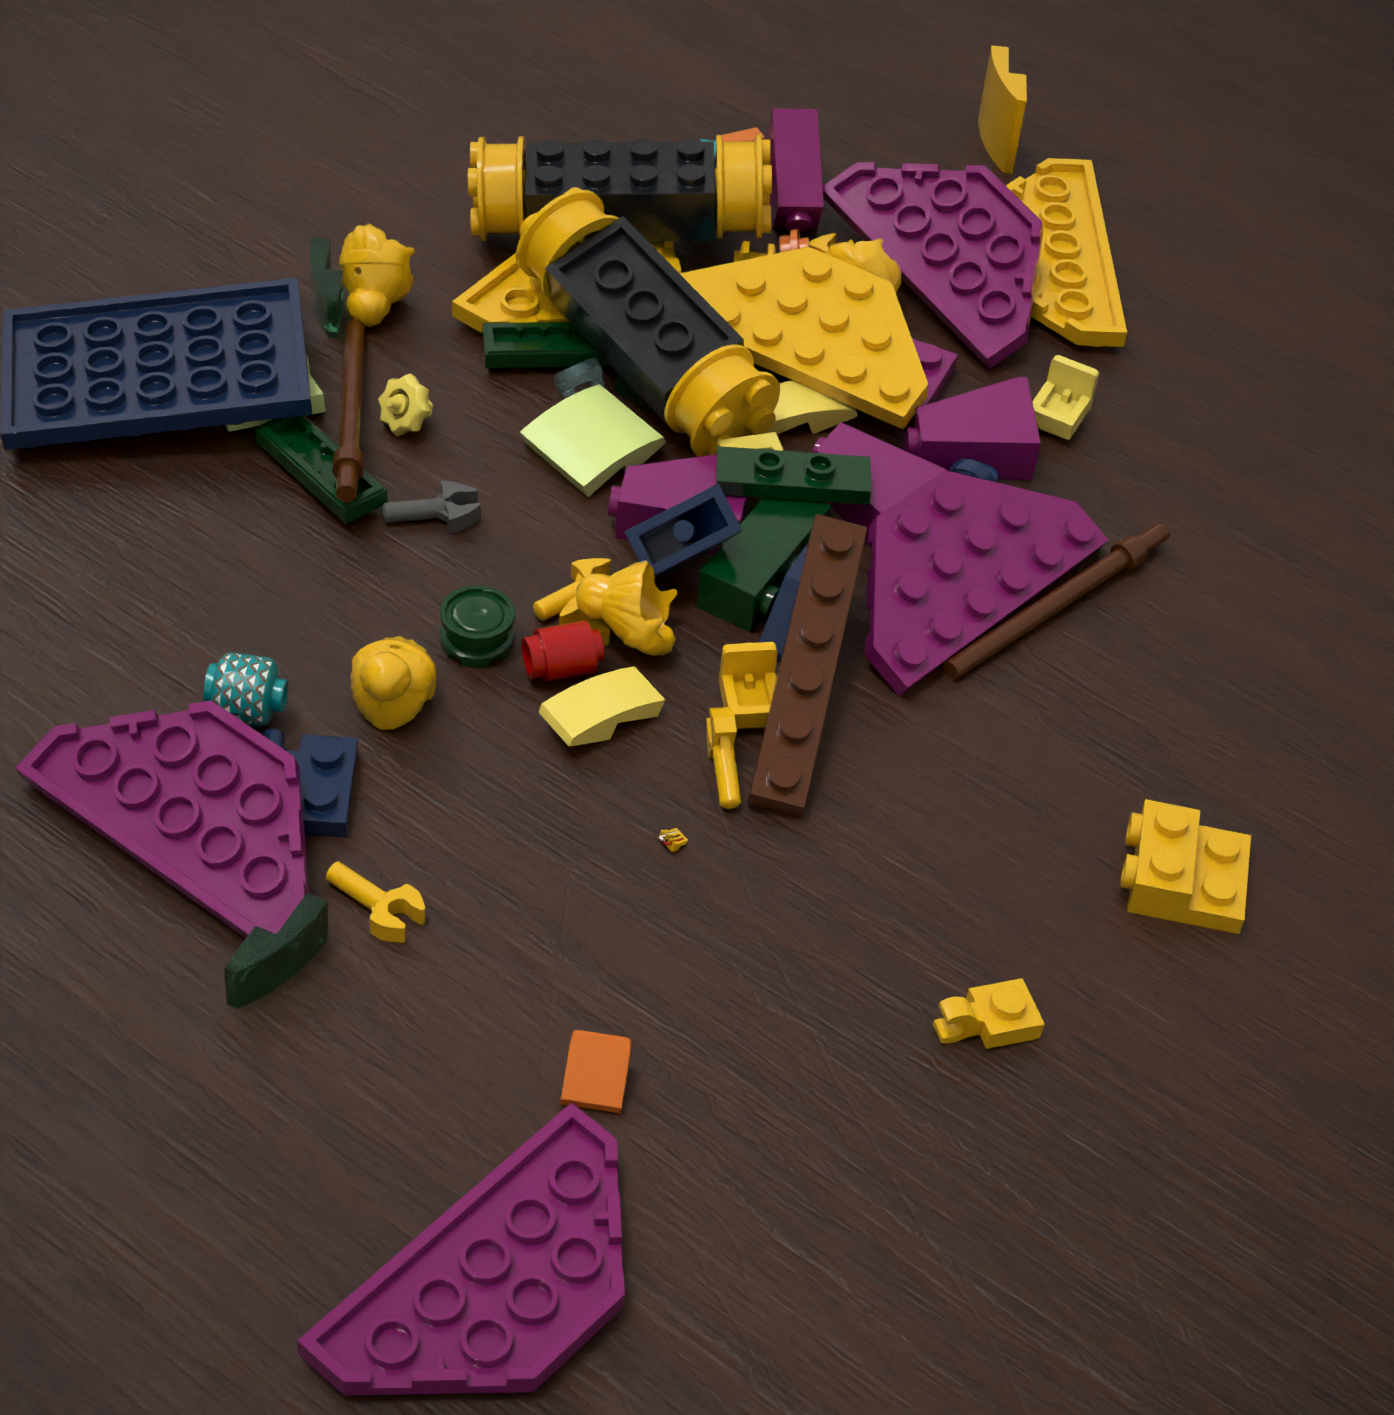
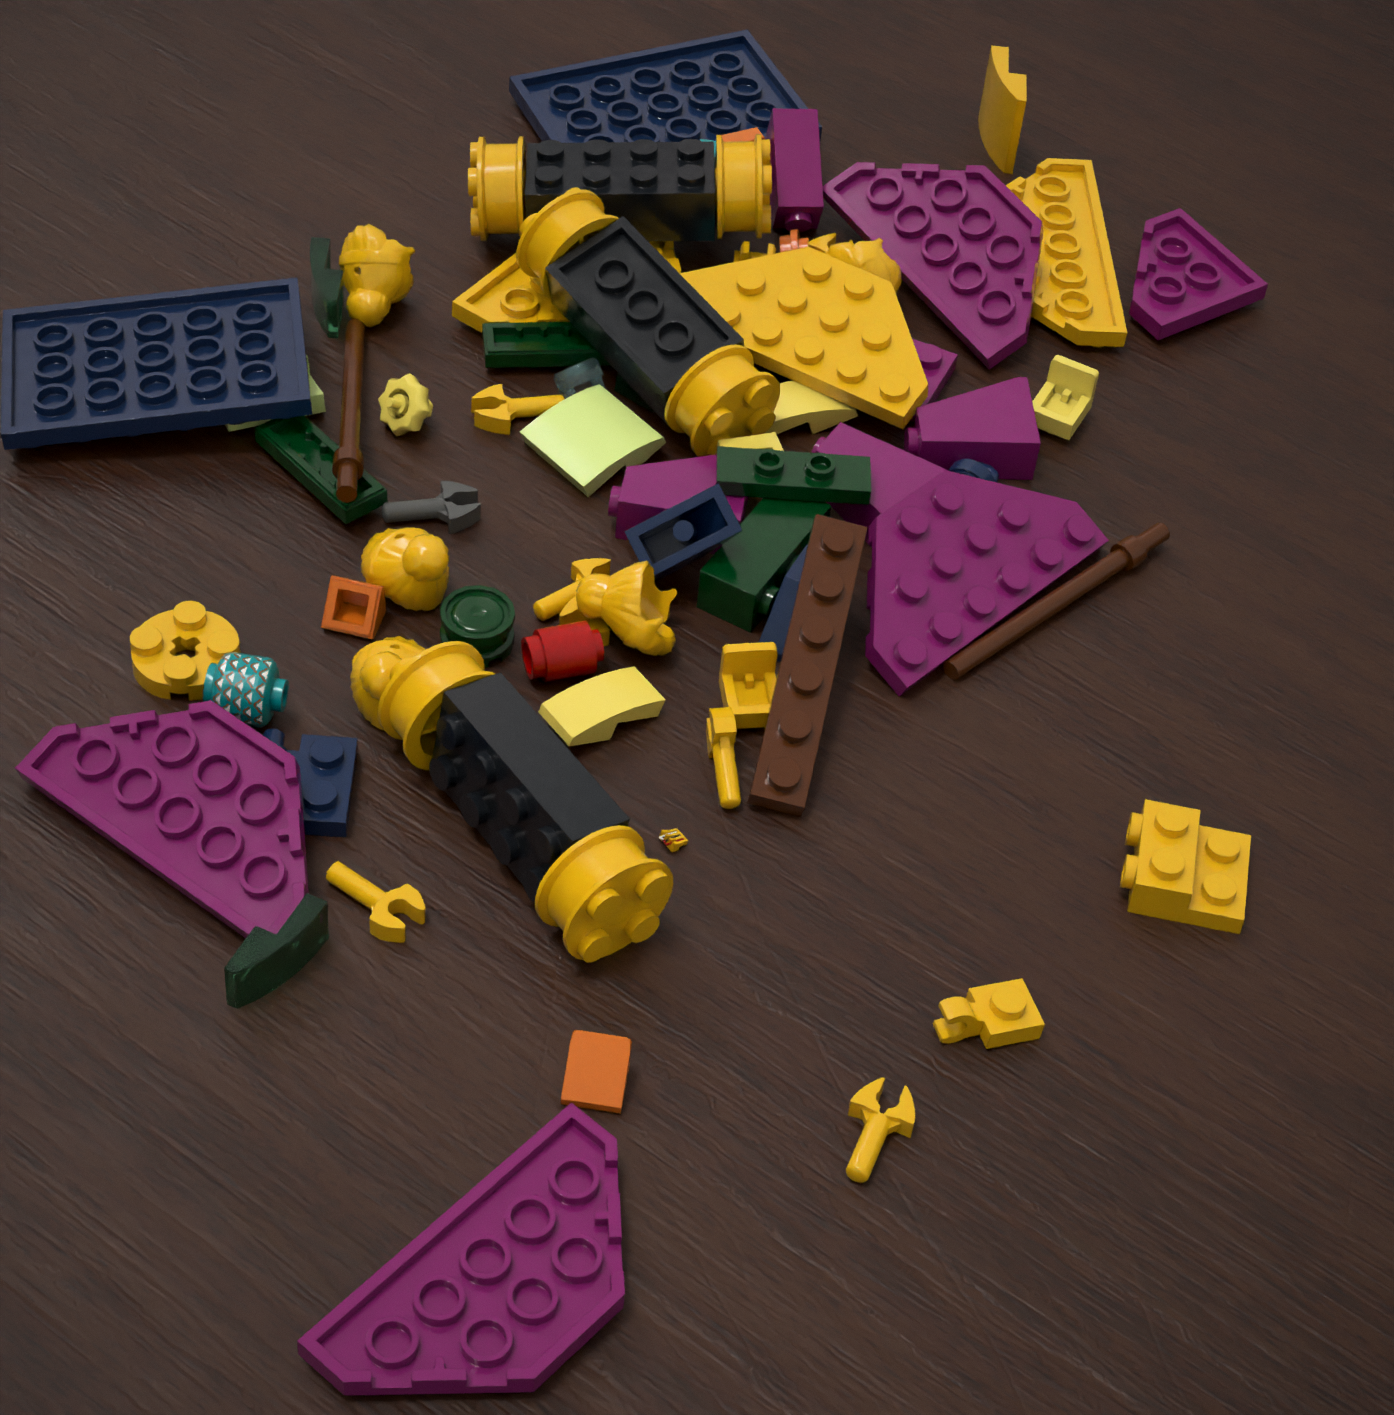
(177, 630): none -> yellow plate
(354, 607): none -> orange slope
(409, 567): none -> yellow piece
(495, 411): none -> yellow bar
(527, 798): none -> brick
(658, 93): none -> dark blue plate
(877, 1126): none -> yellow bar
(1187, 277): none -> magenta plate

